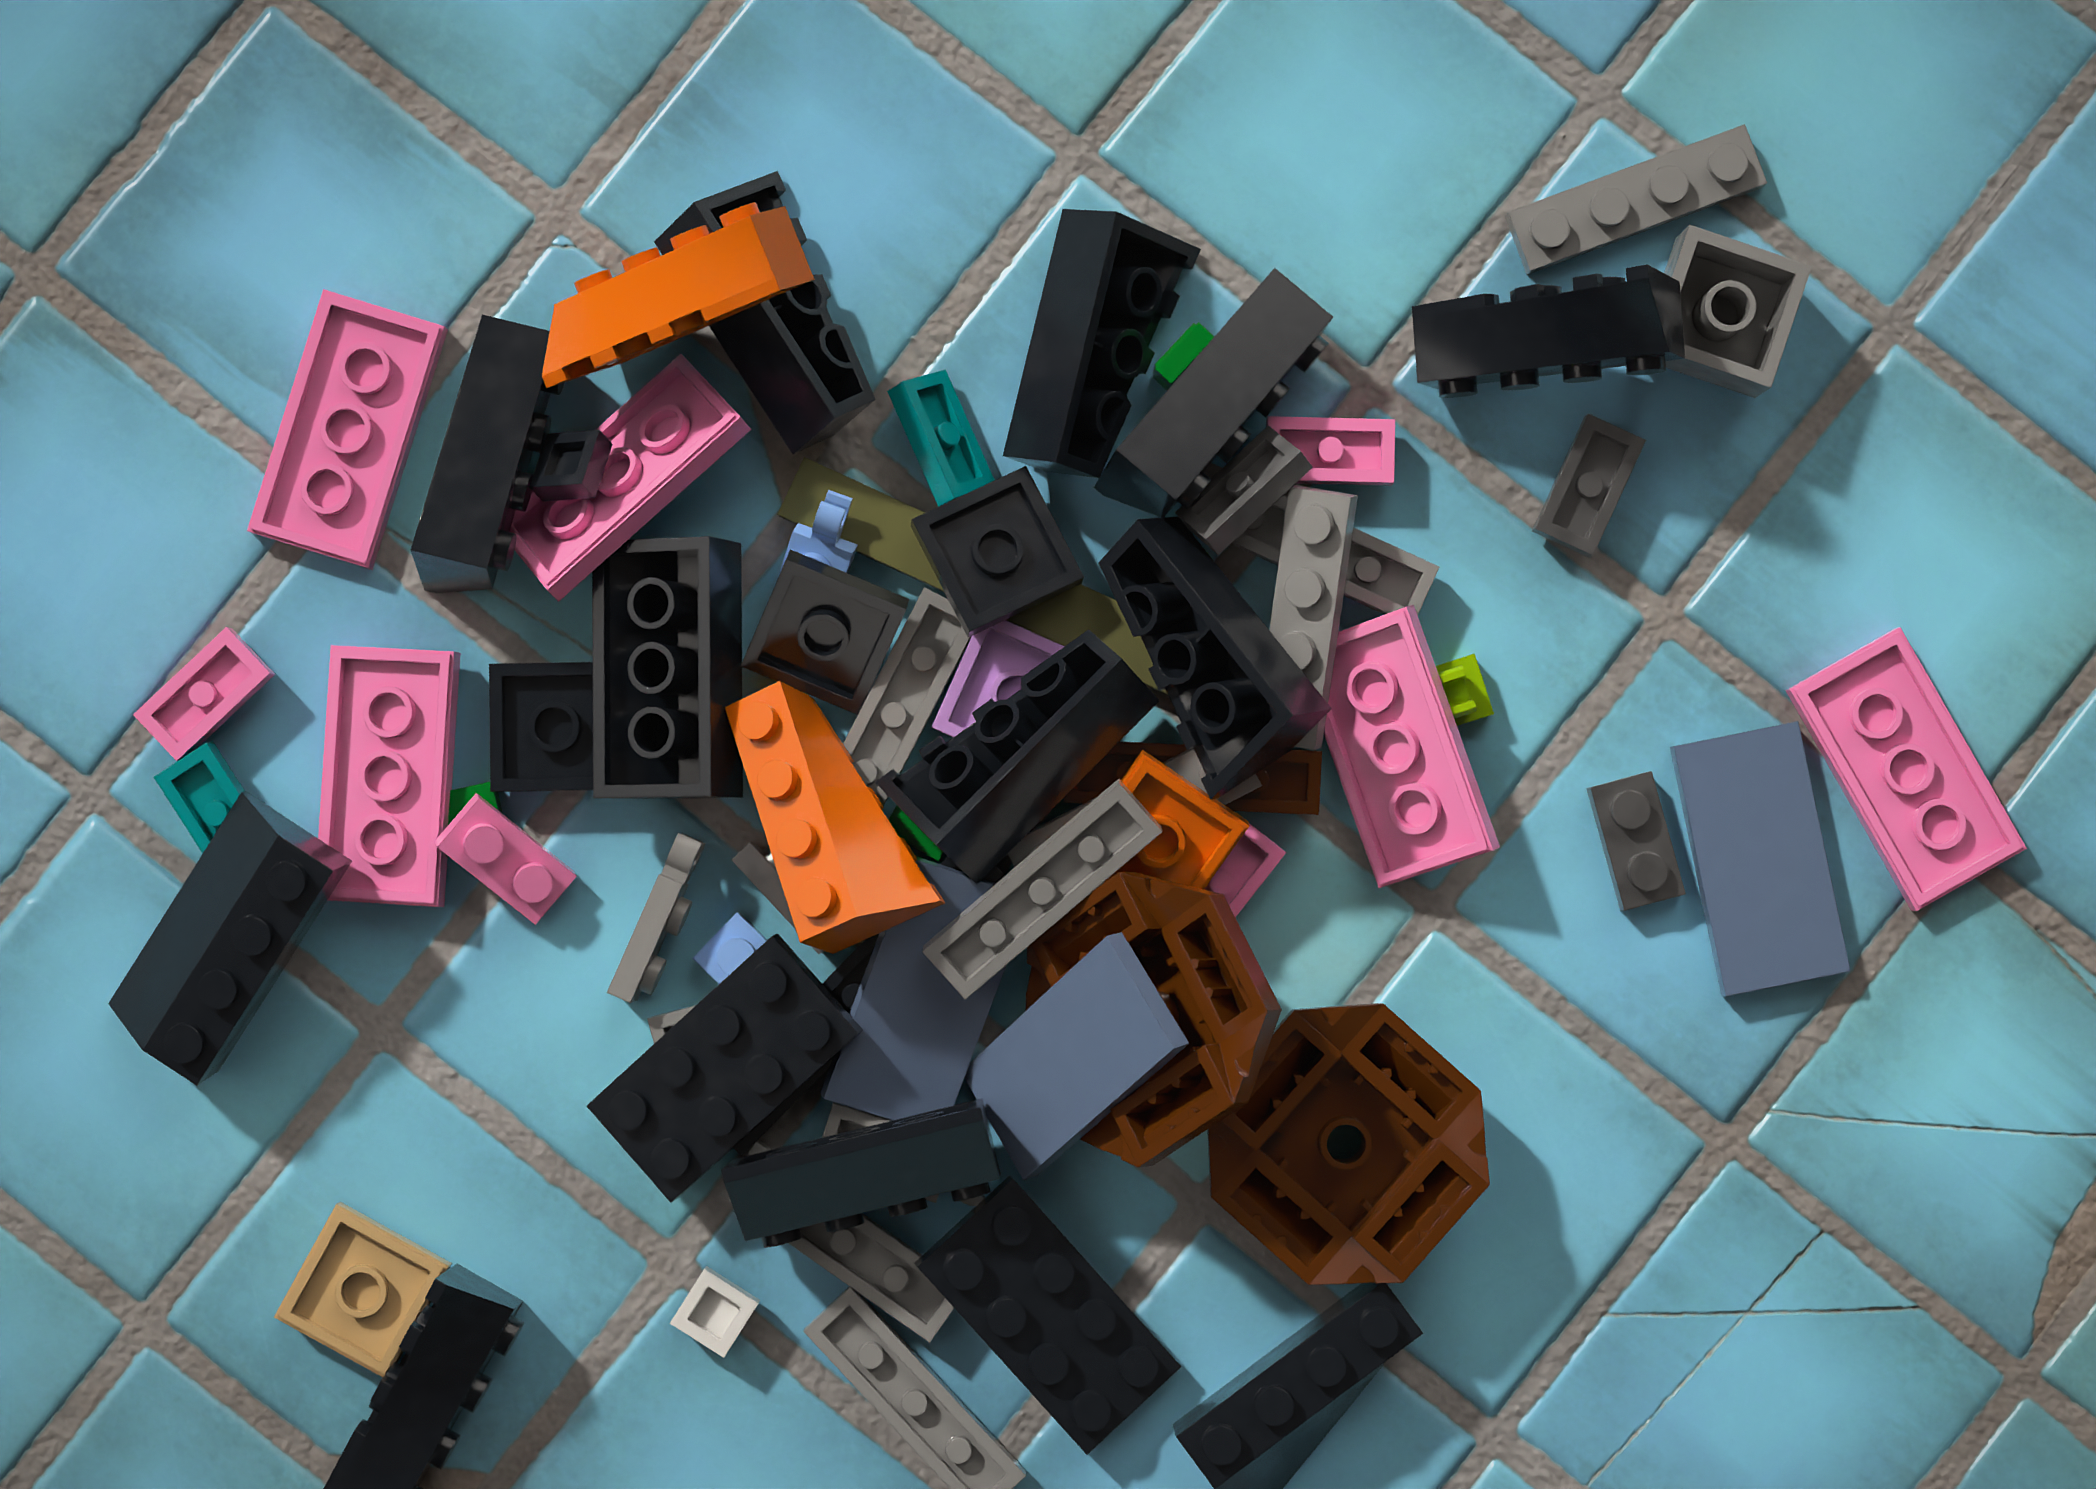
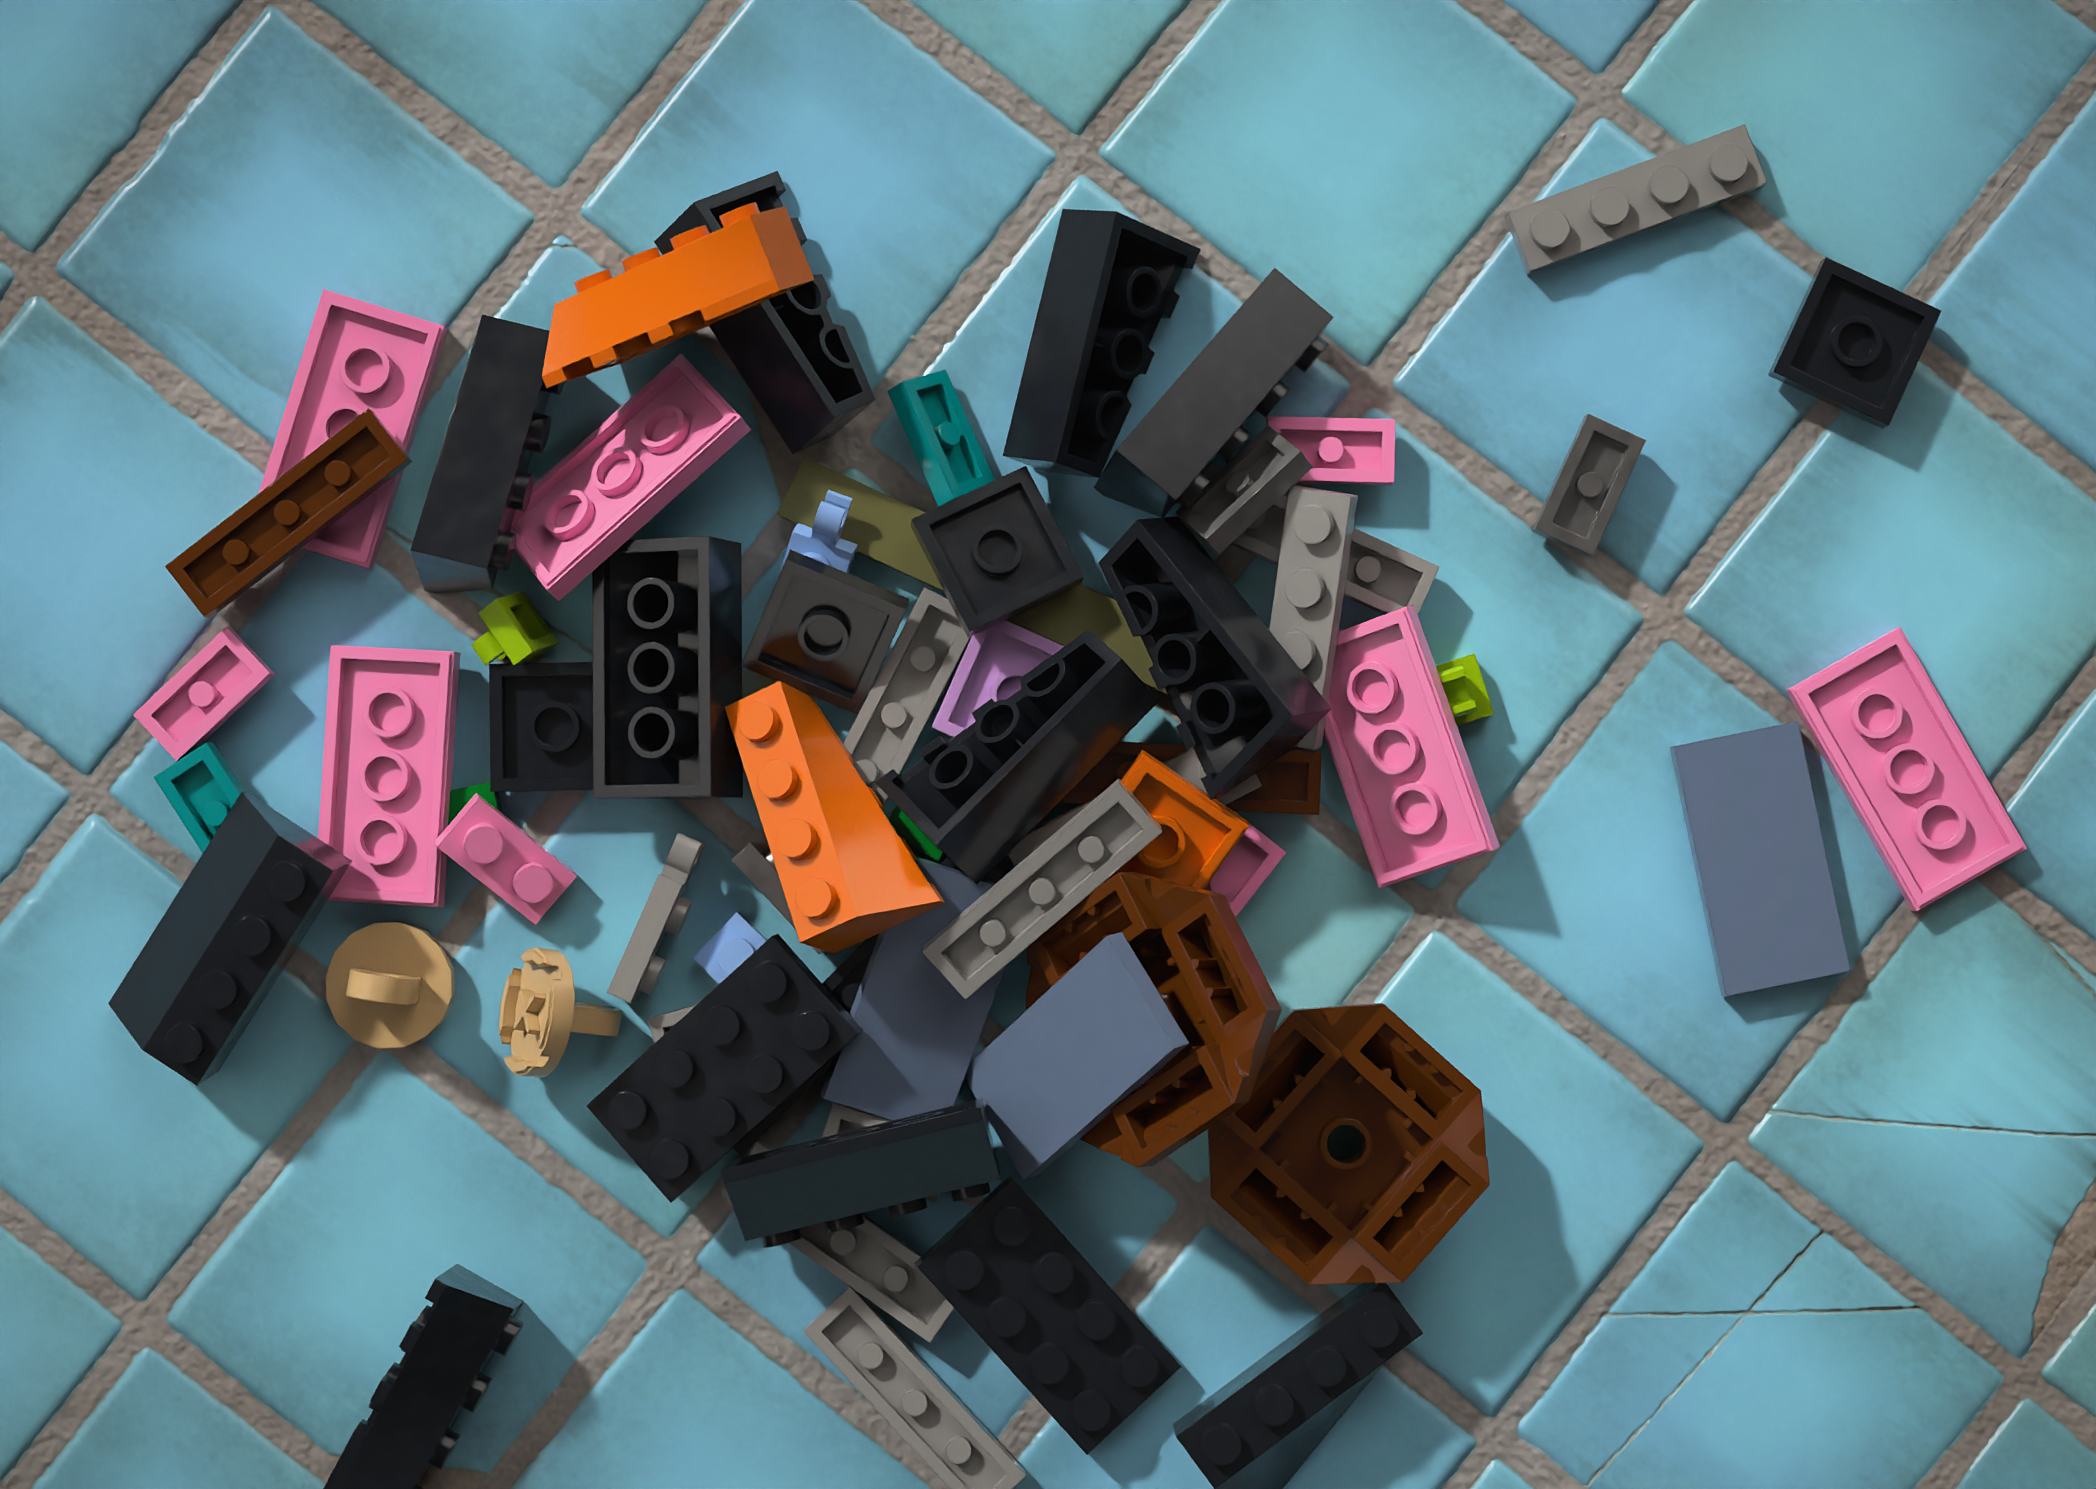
(288, 514): none -> reddish brown plate
(361, 1289): tan plate -> none
(390, 985): none -> tan tile
(514, 631): none -> lime tile
(542, 1011): none -> tan tile
(571, 465): black plate -> none
(715, 1311): white plate -> none
(1181, 355): green tile -> none
(1550, 333): black wedge -> none
(1636, 841): flat silver plate -> none
(1734, 309): light grey brick -> none
(1854, 343): none -> black plate

